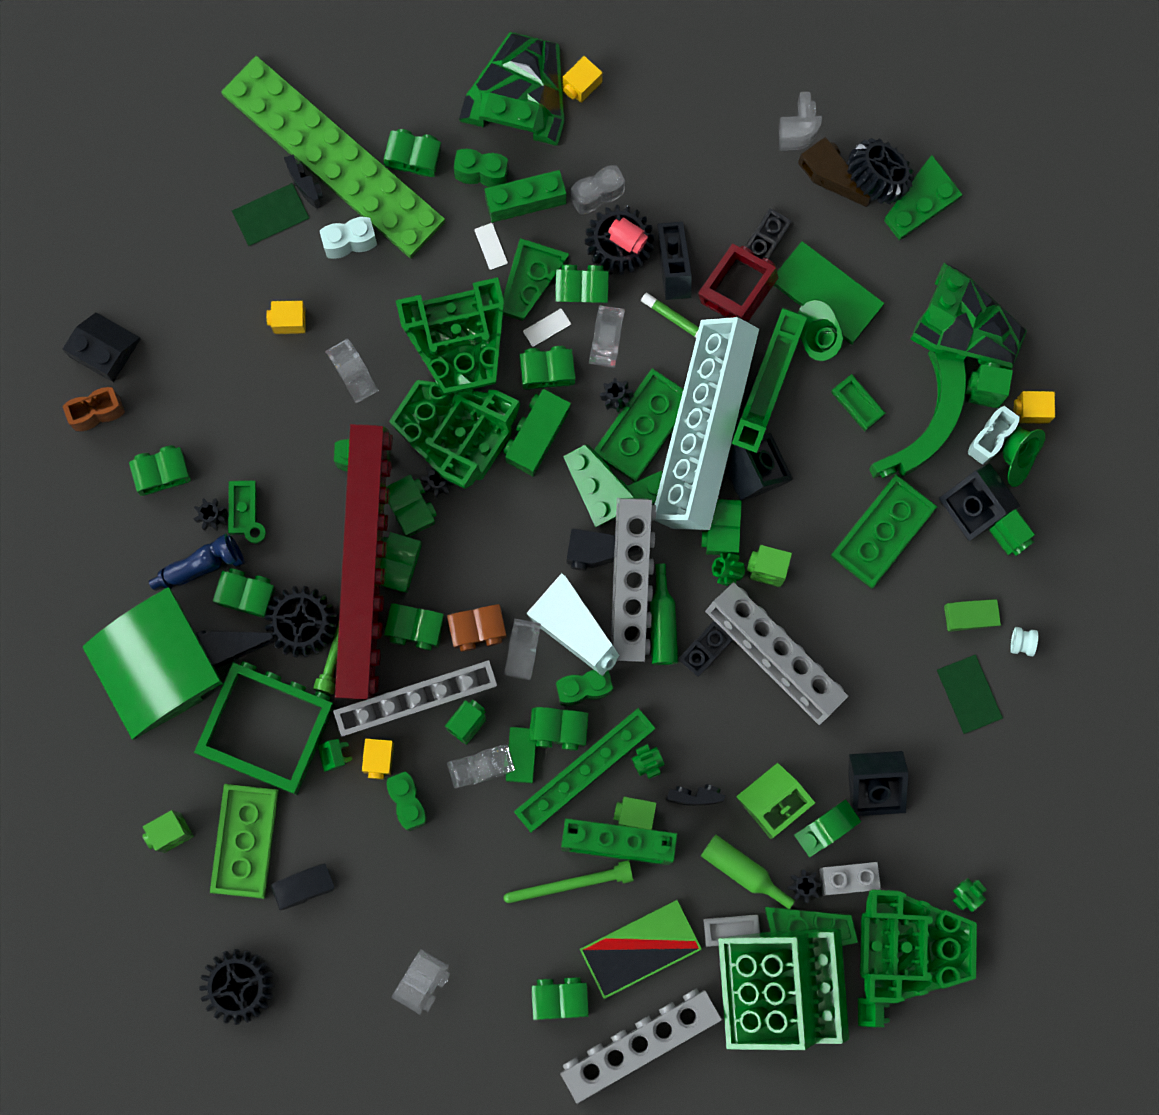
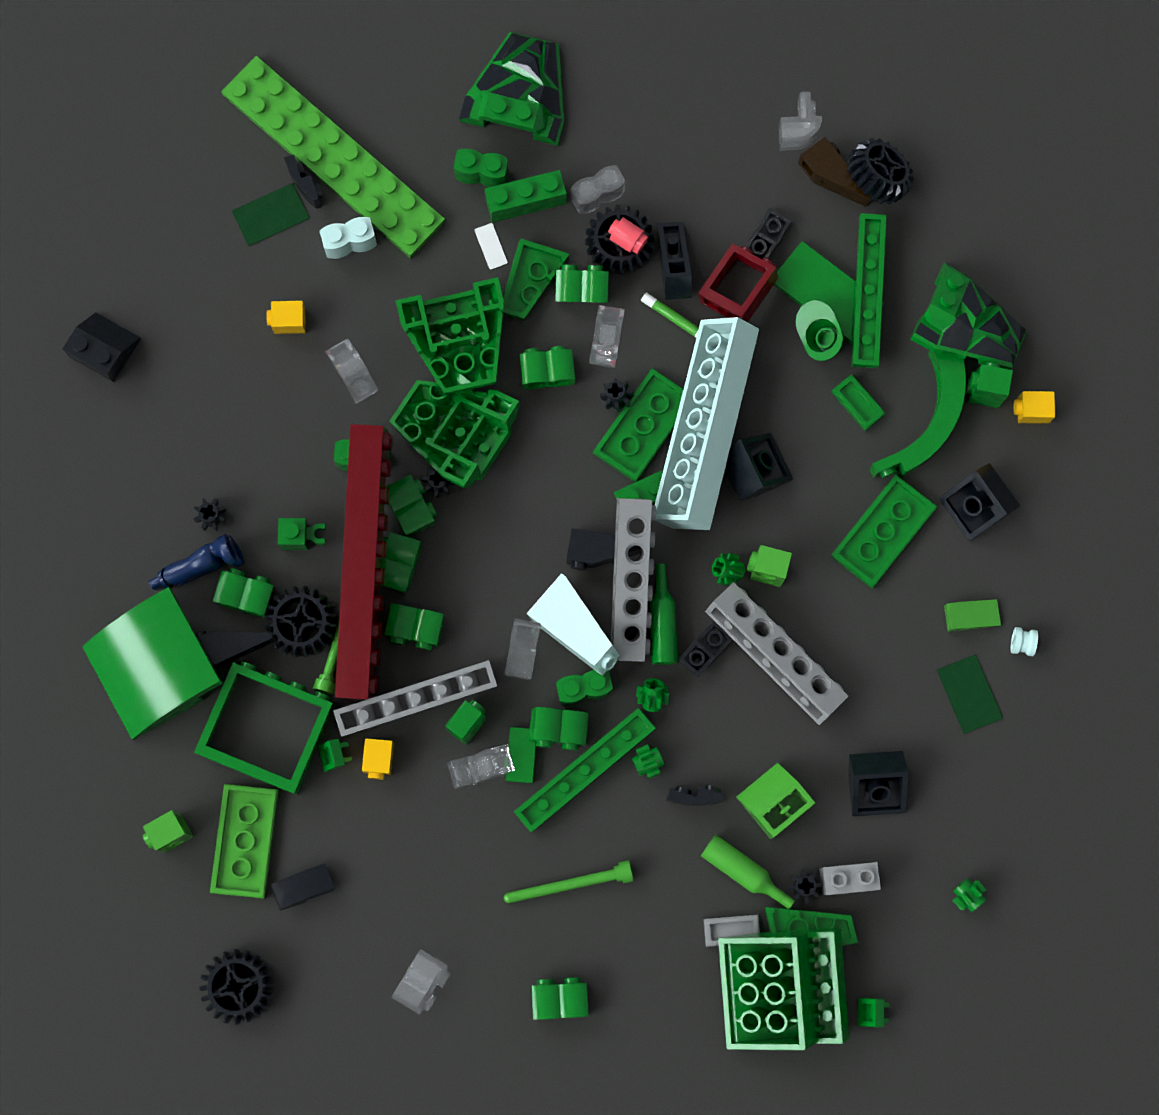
(89, 411): dark orange brick -> none
(160, 470): green brick -> none
(243, 510): green hinge -> none
(296, 533): none -> green brick
(408, 809): green brick -> none
(412, 153): green brick -> none
(477, 627): dark orange brick -> none
(537, 432): green brick -> none
(547, 327): white sticker -> none
(582, 79): yellow brick -> none
(596, 484): wing -> none
(619, 842): green window -> none
(635, 813): bright green brick -> none
(640, 949): tile -> none
(652, 695): none -> green gear
(705, 1017): light grey brick -> none
(724, 529): green brick -> none
(769, 380): green arch -> none
(827, 828): green brick -> none
(868, 291): none -> green plate
(913, 947): green wedge -> none
(928, 196): green wing -> none
(993, 435): light aqua brick -> none
(1013, 533): green brick -> none
(1021, 452): green piece -> none

